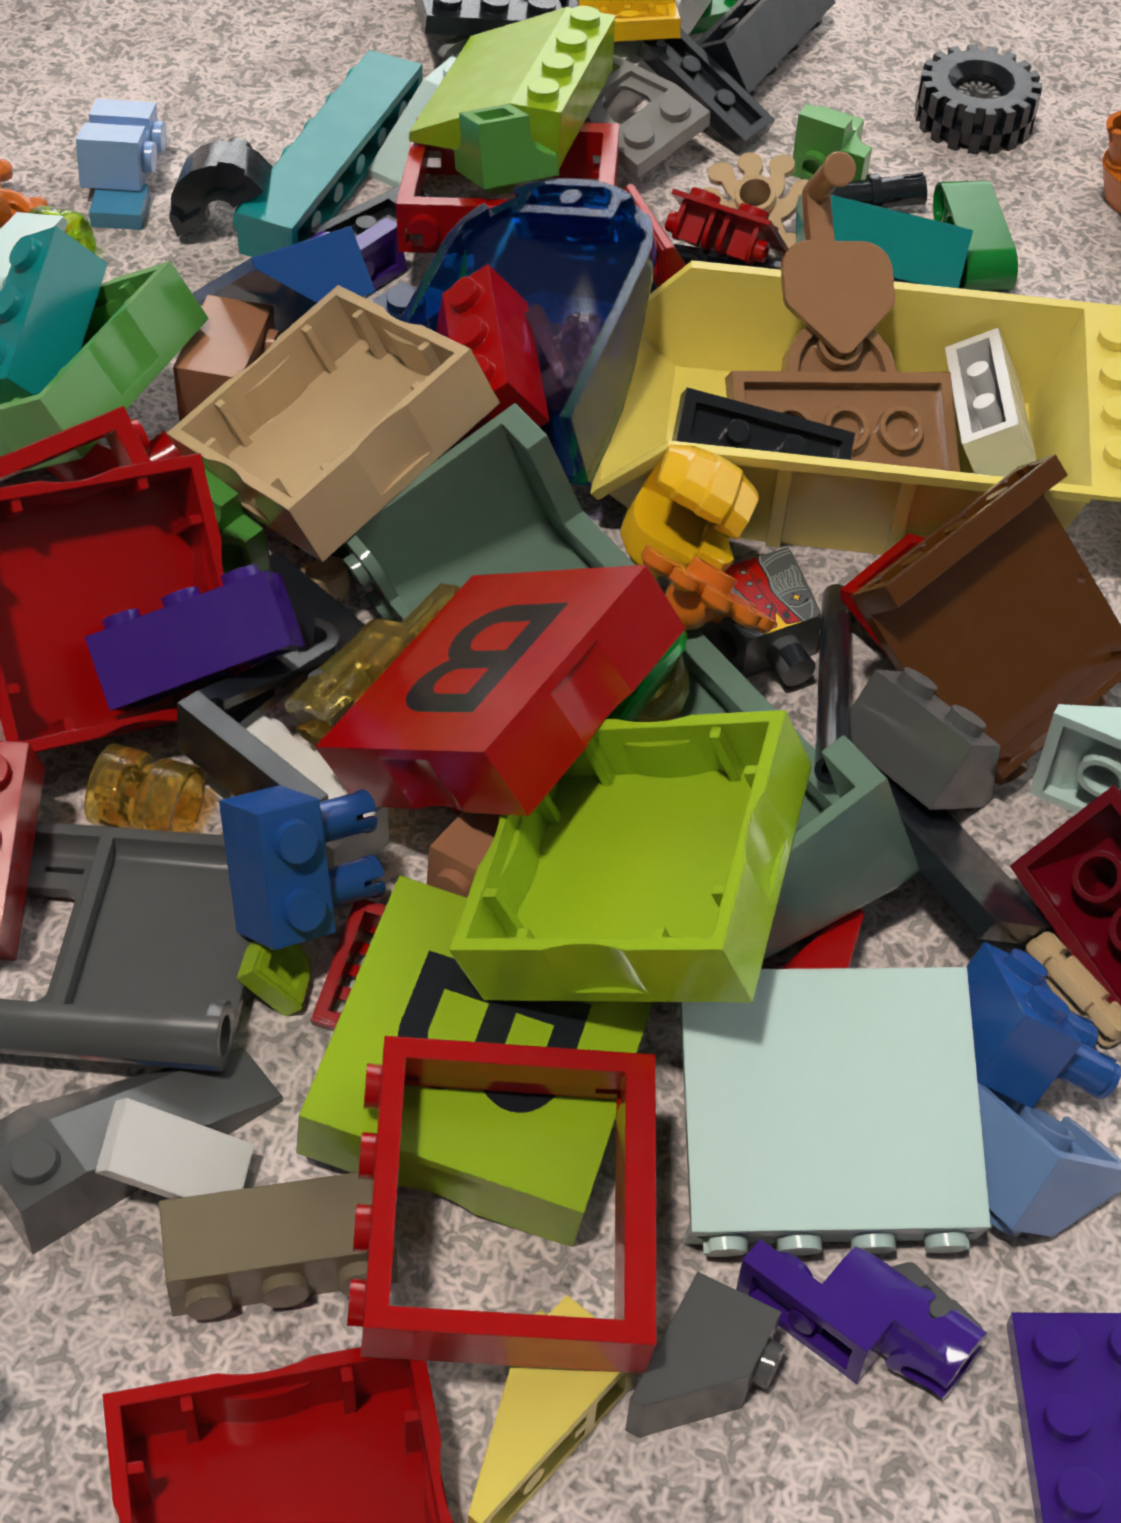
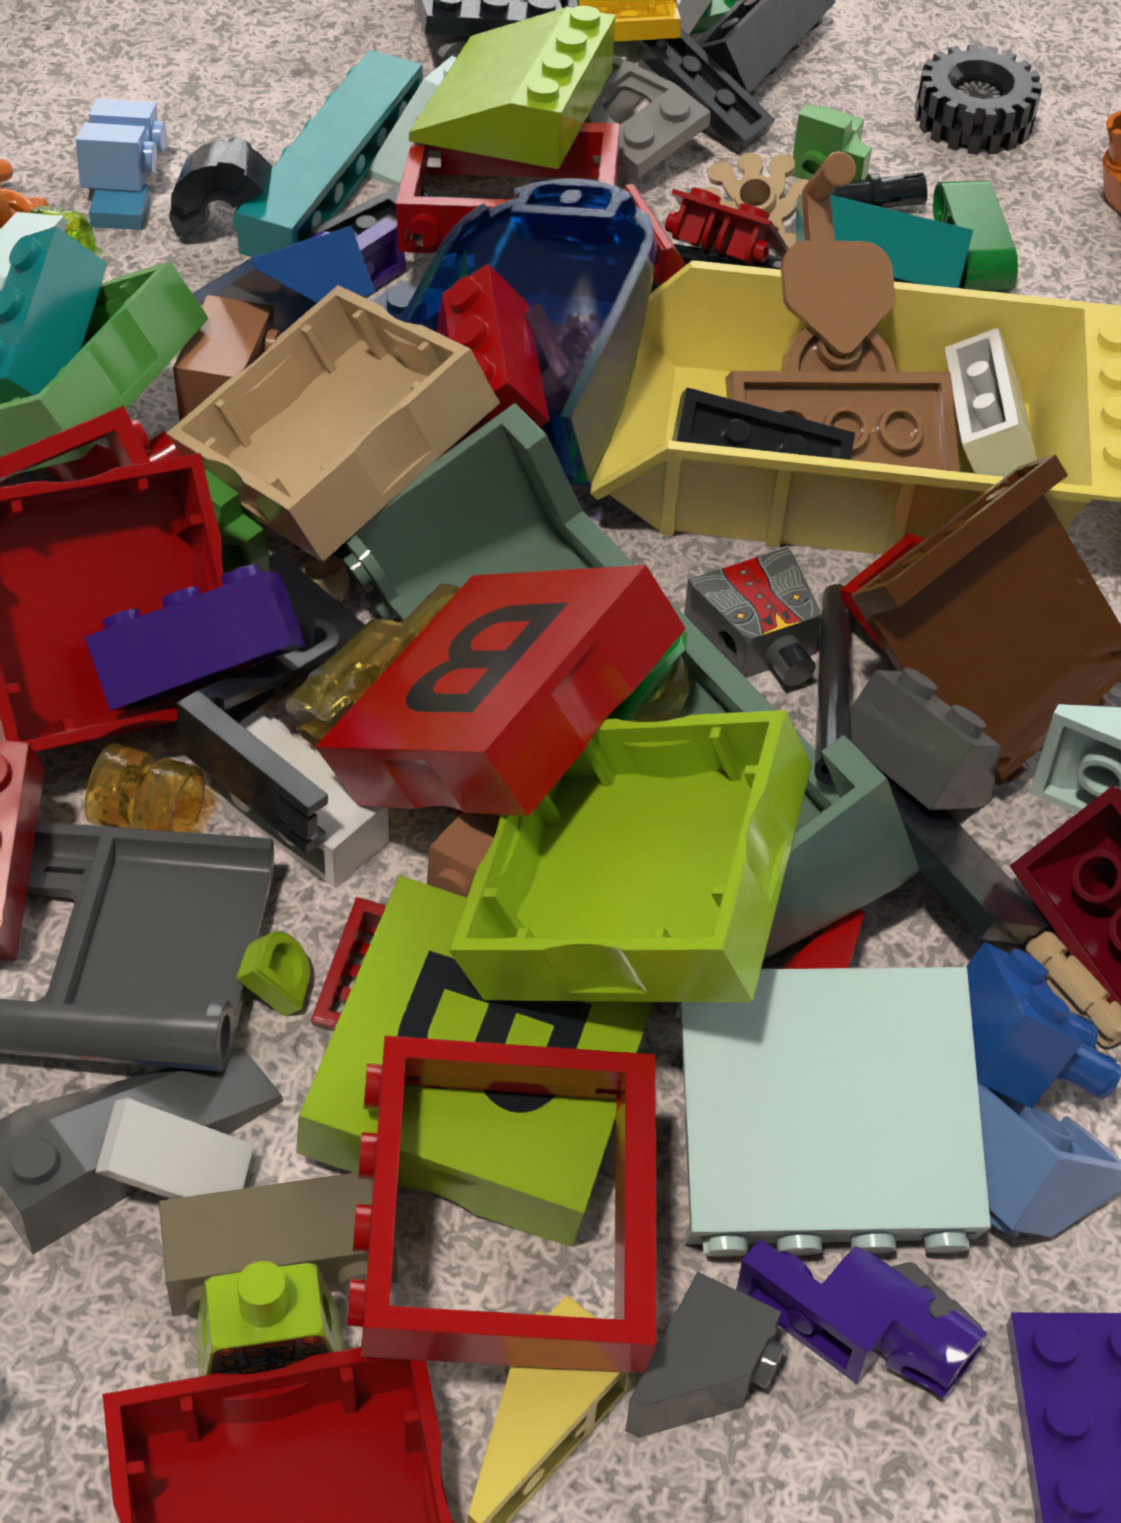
(265, 1319): none -> lime torso
(281, 867): blue brick -> none
(499, 150): bright green brick -> none
(689, 508): yellow piece -> none
(703, 593): orange animal -> none

